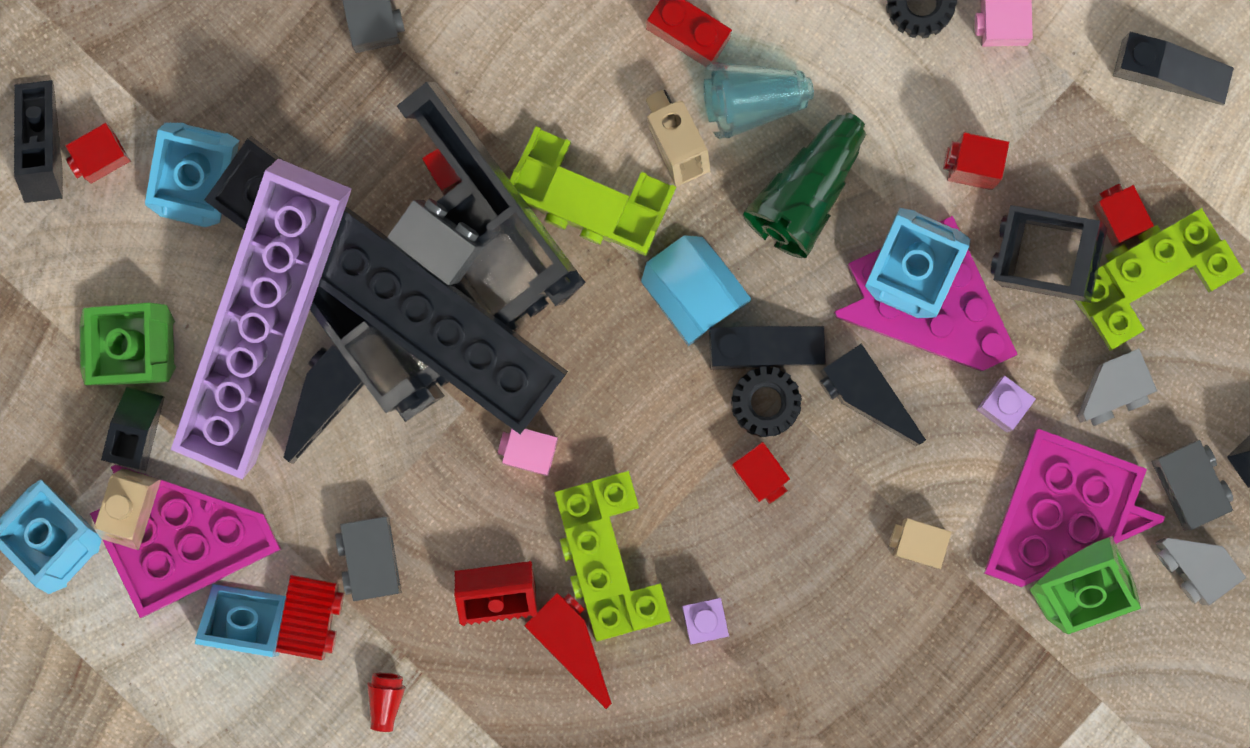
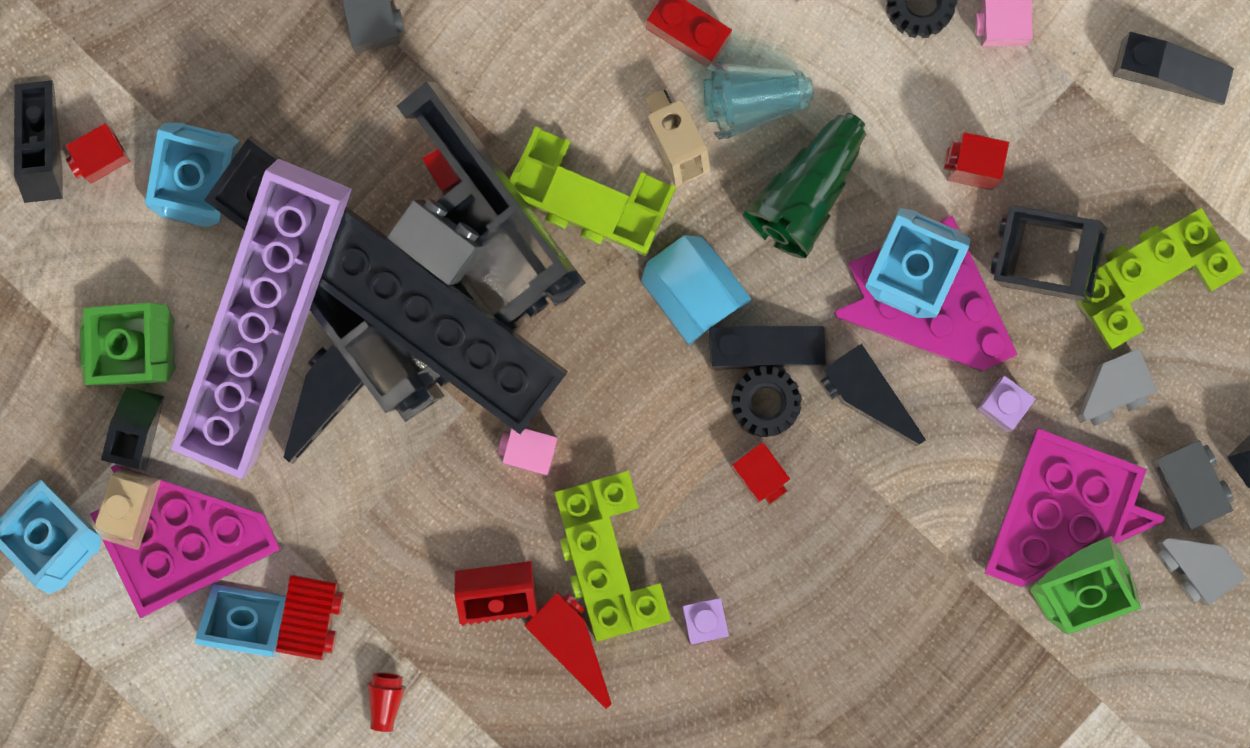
(369, 559): dark grey brick -> none
(920, 543): tan brick -> none
(1122, 213): red brick -> none

